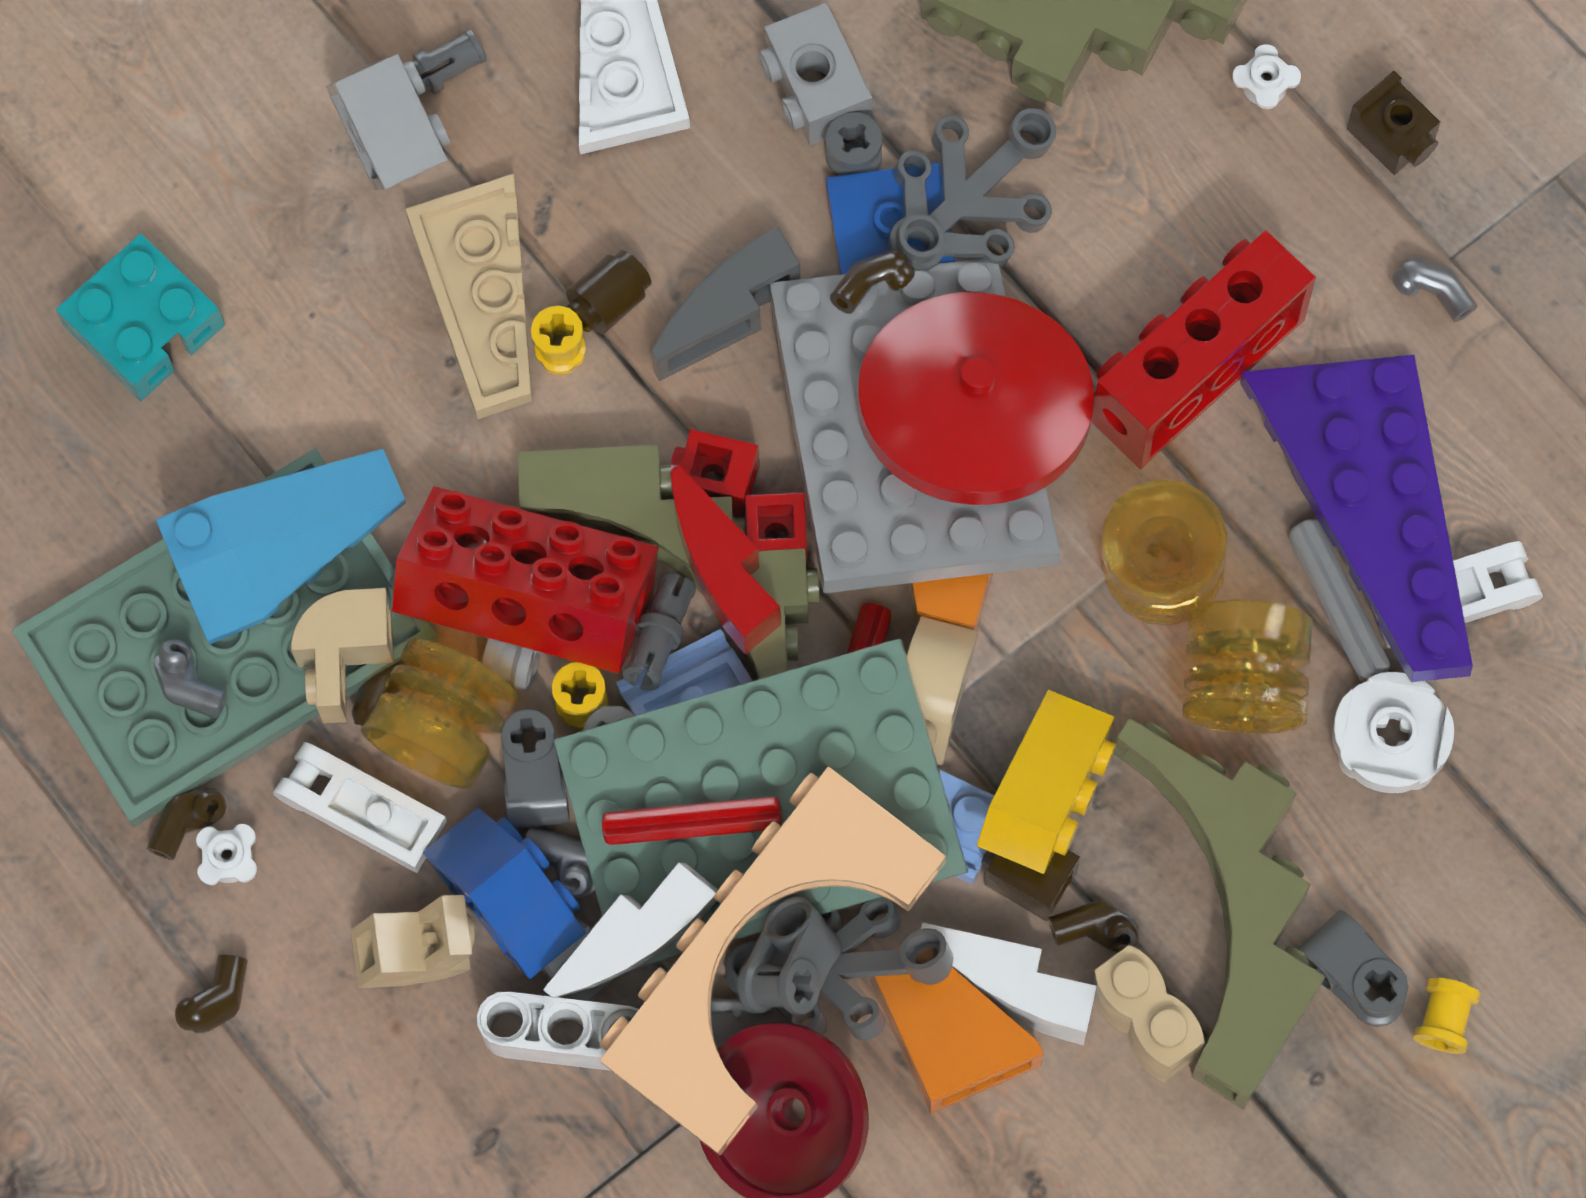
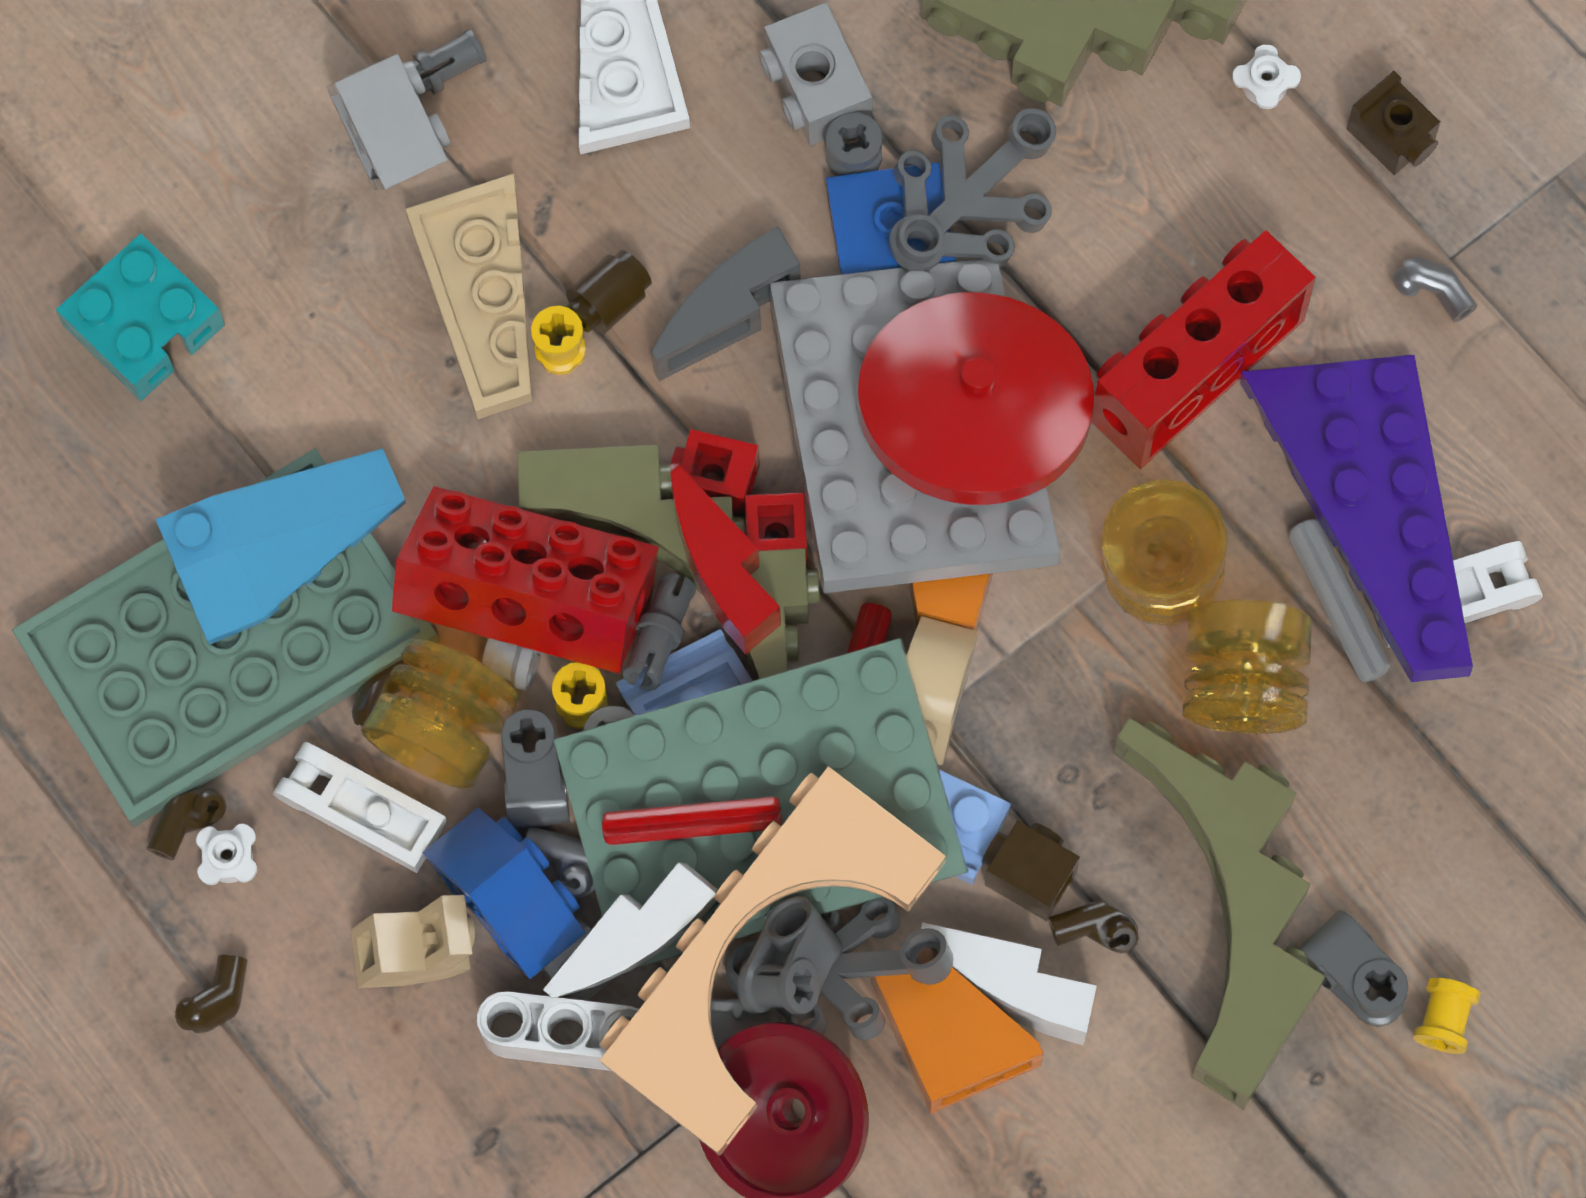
(181, 683): flat silver arm -> none
(339, 632): tan brick -> none
(865, 273): dark brown arm -> none
(1048, 783): yellow brick -> none
(1158, 1025): tan brick -> none
(1365, 754): white plate -> none

